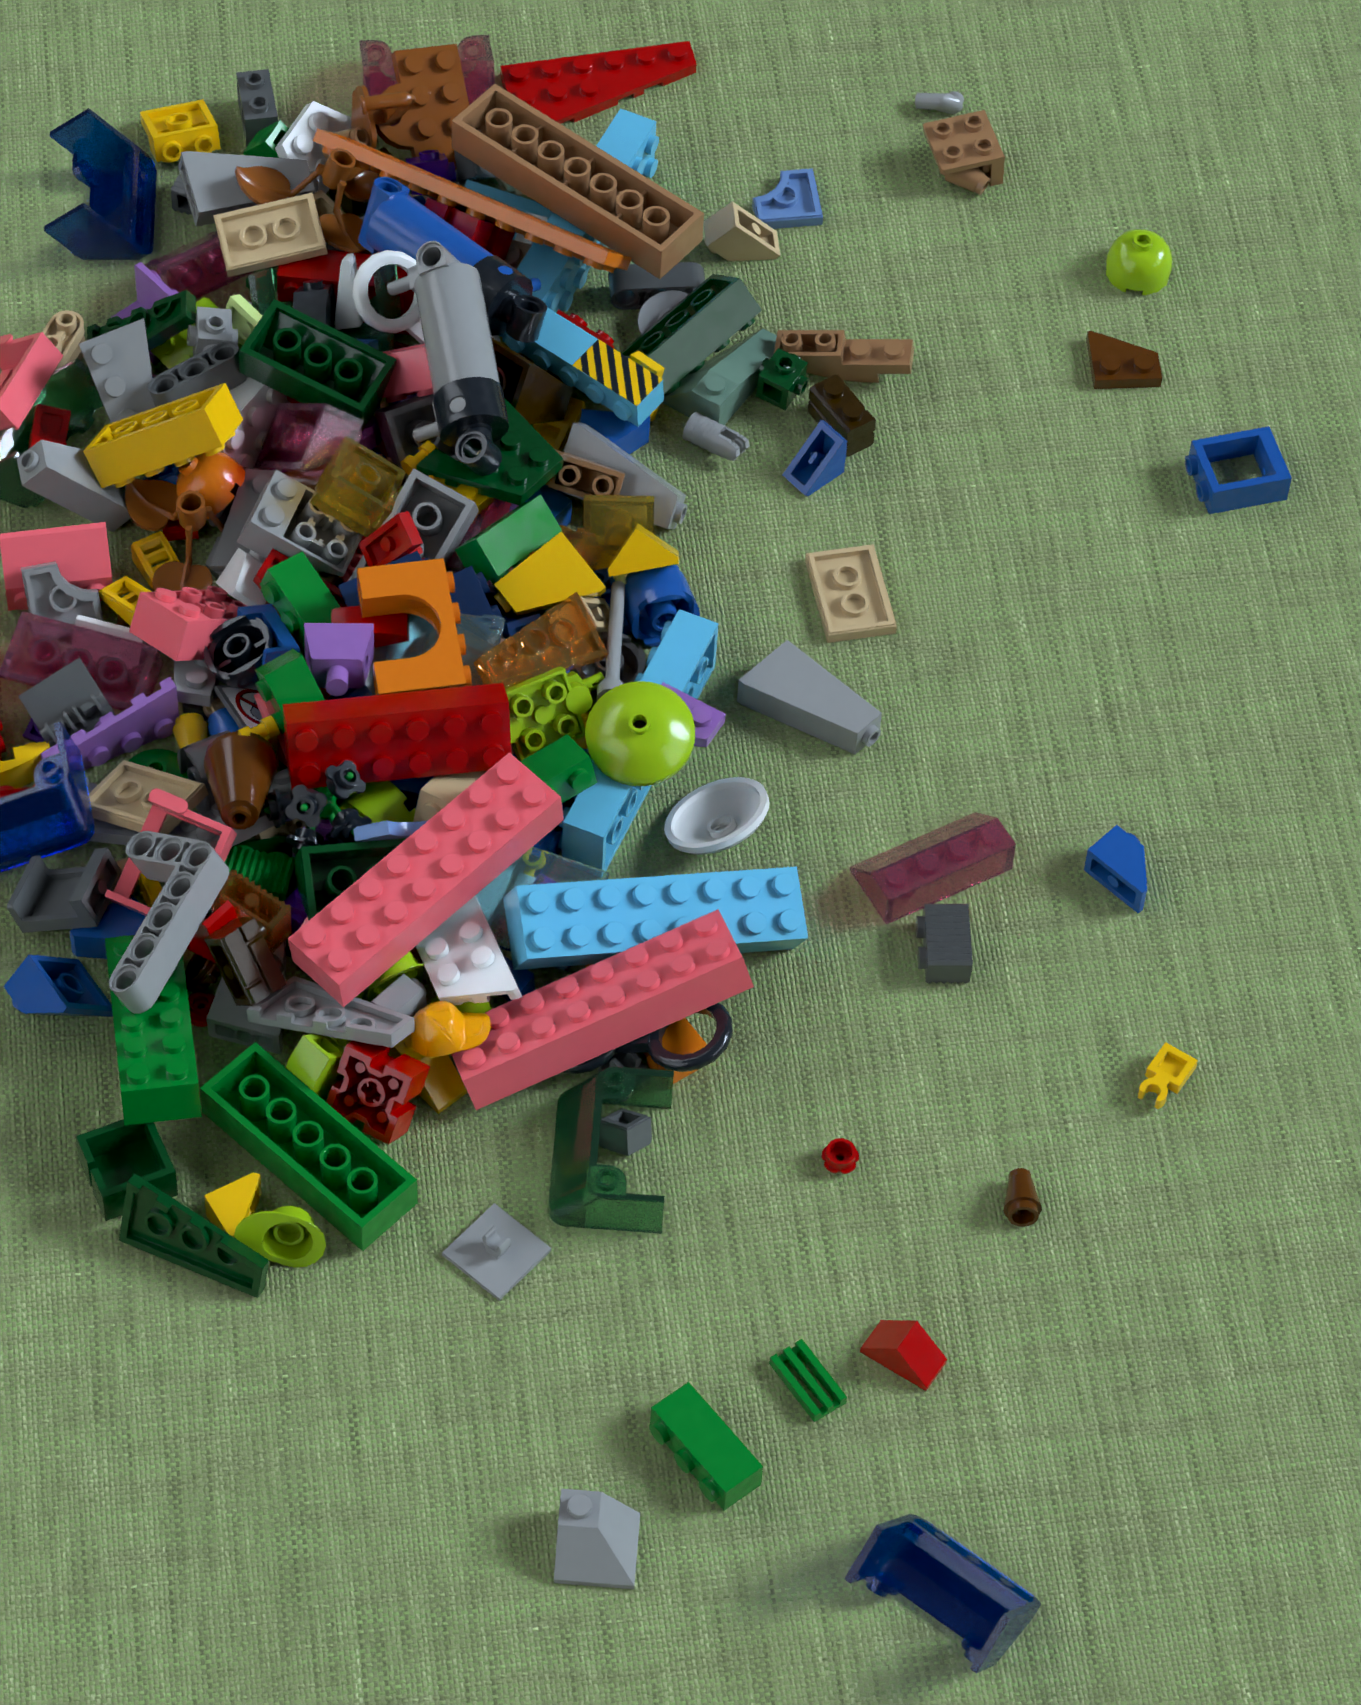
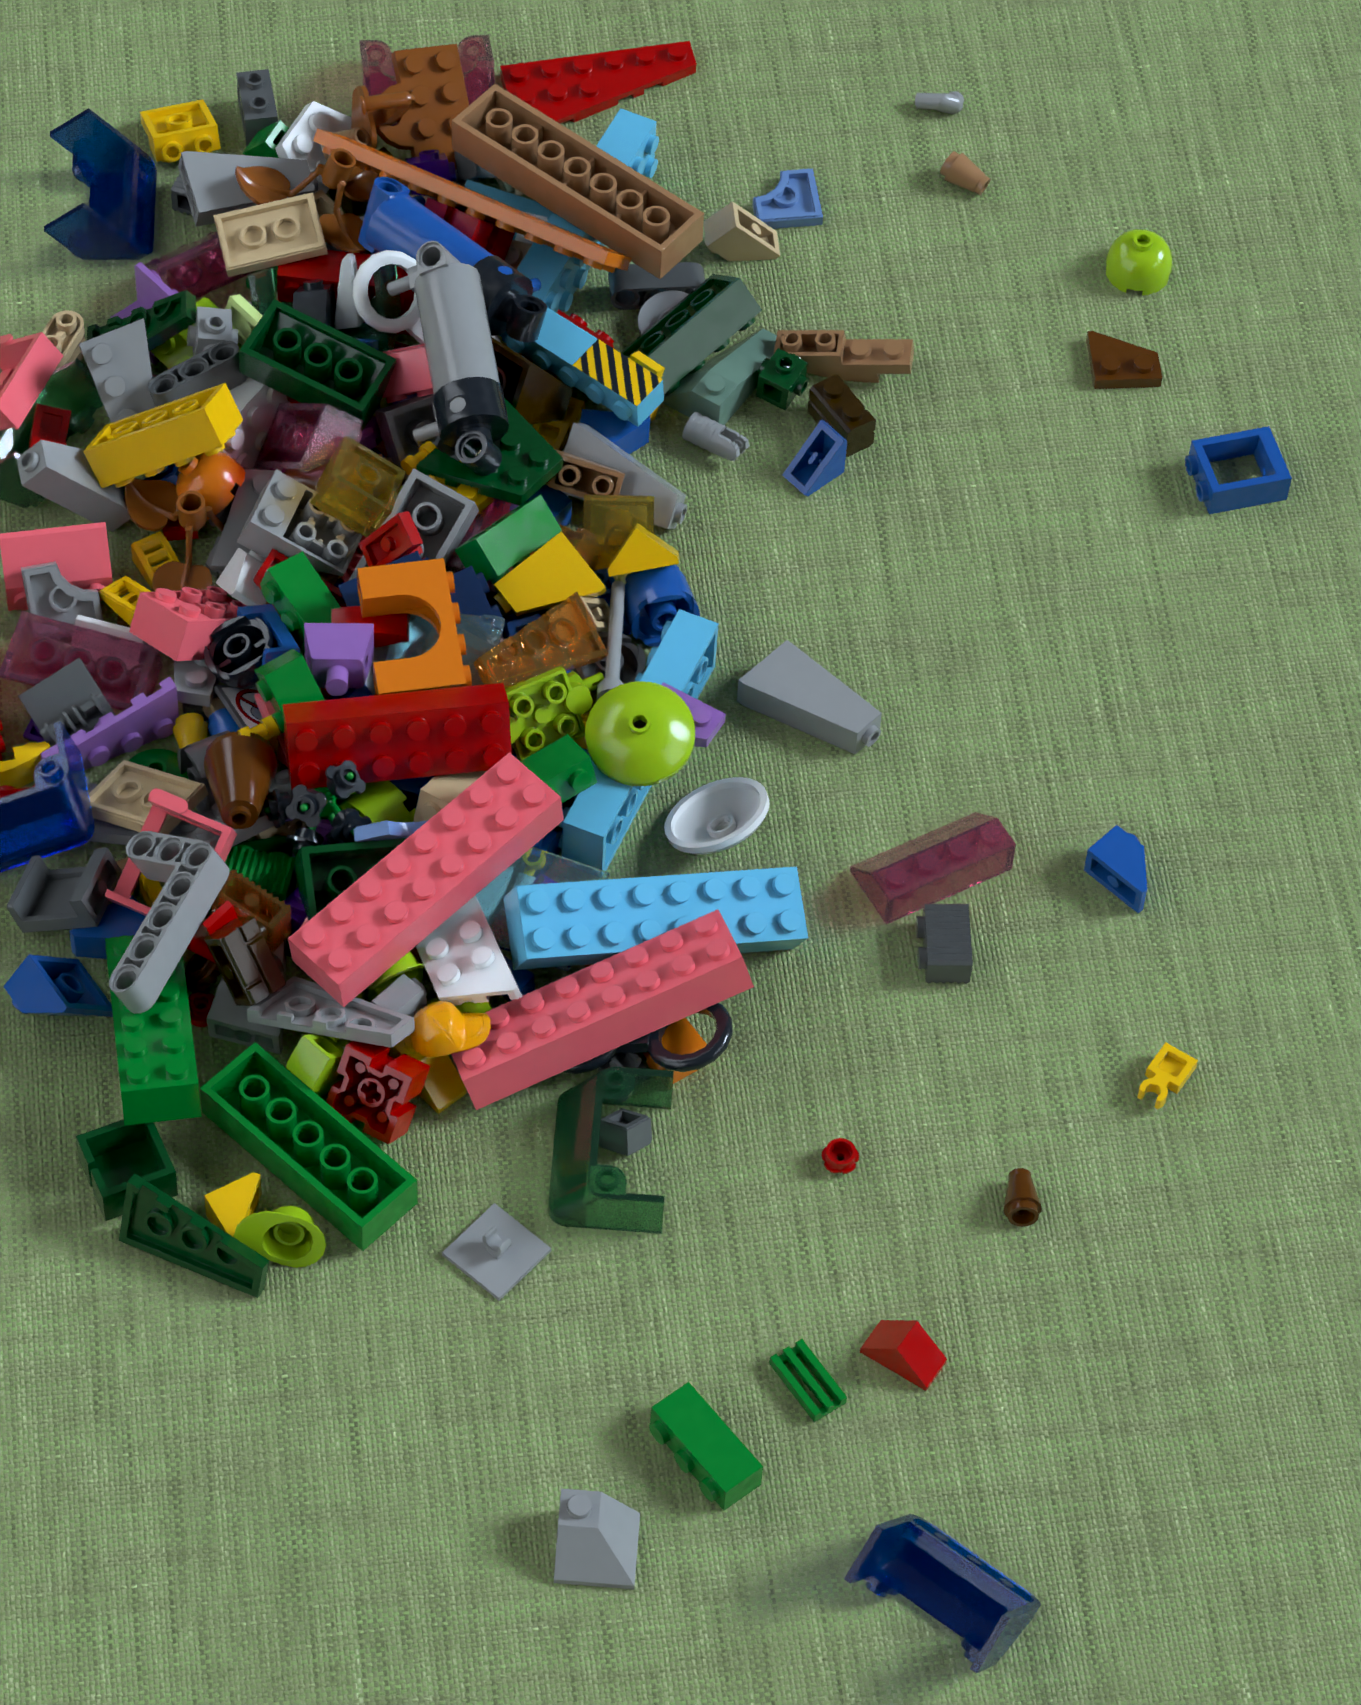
(850, 593): tan tile -> none
(965, 144): medium nougat bracket -> none

